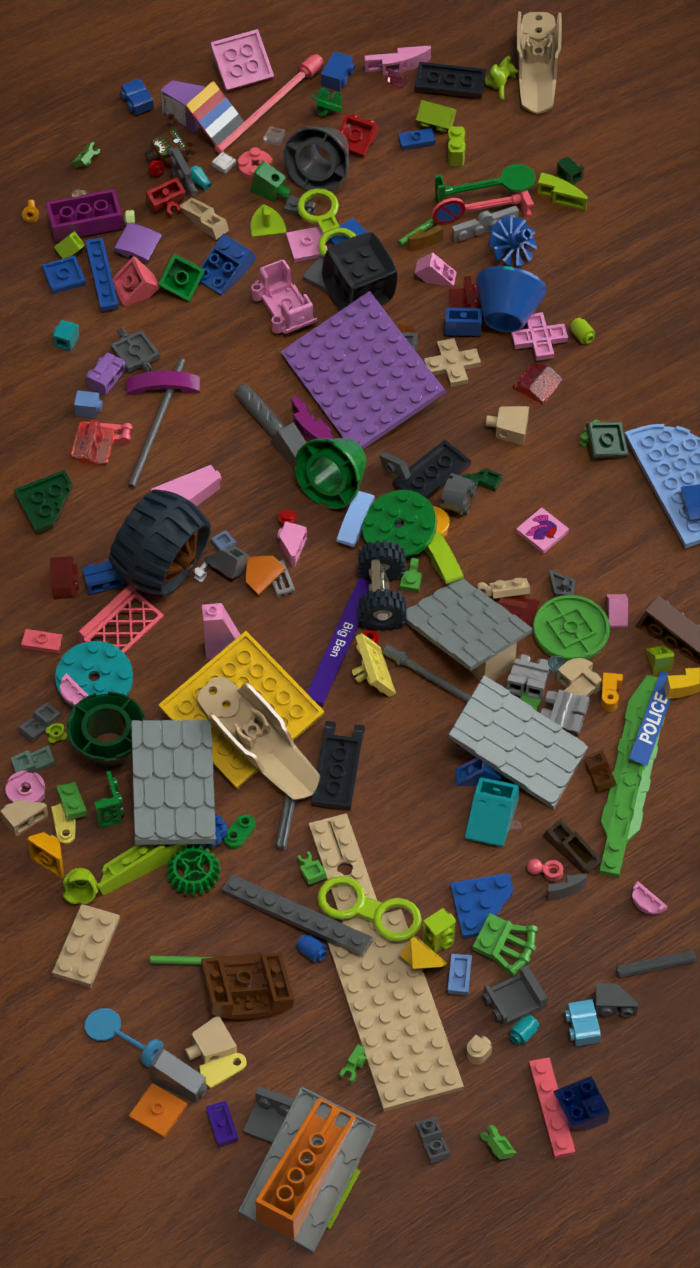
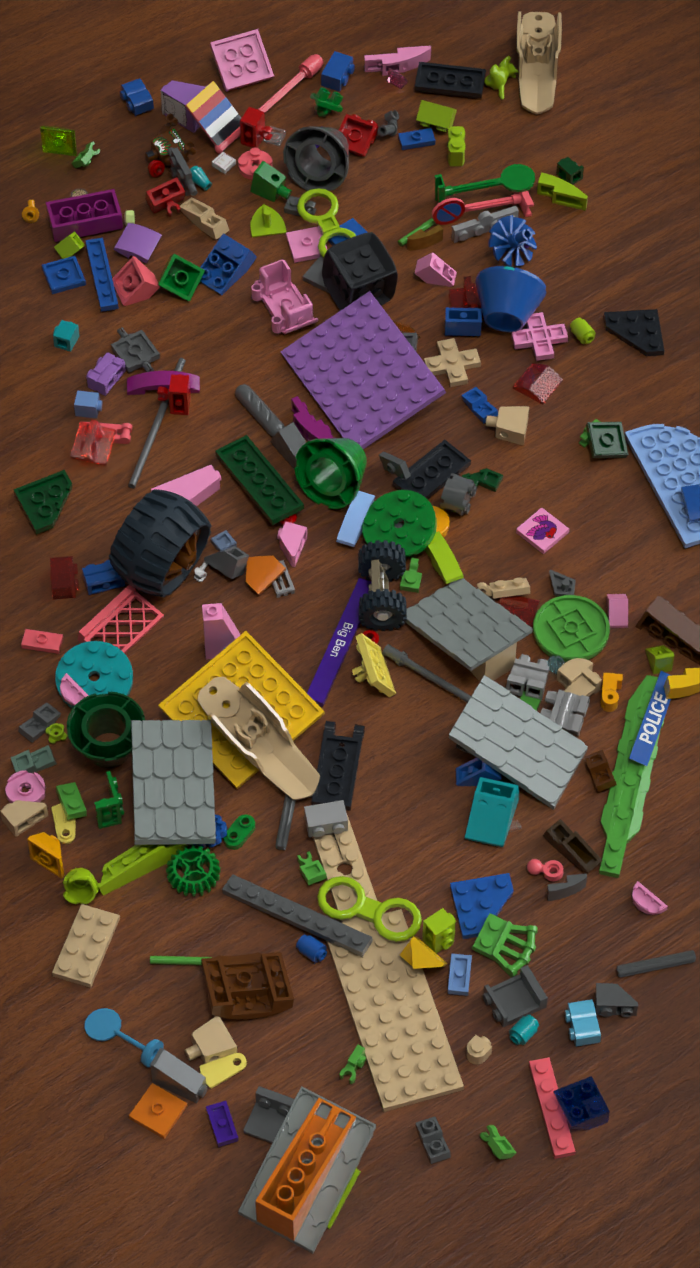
(58, 140): none -> clear neon green slope
(178, 394): none -> red brick
(253, 128): none -> red brick
(259, 479): none -> dark green plate
(326, 818): none -> light grey brick
(391, 128): none -> dark grey piece
(478, 404): none -> blue slope
(637, 329): none -> black plate

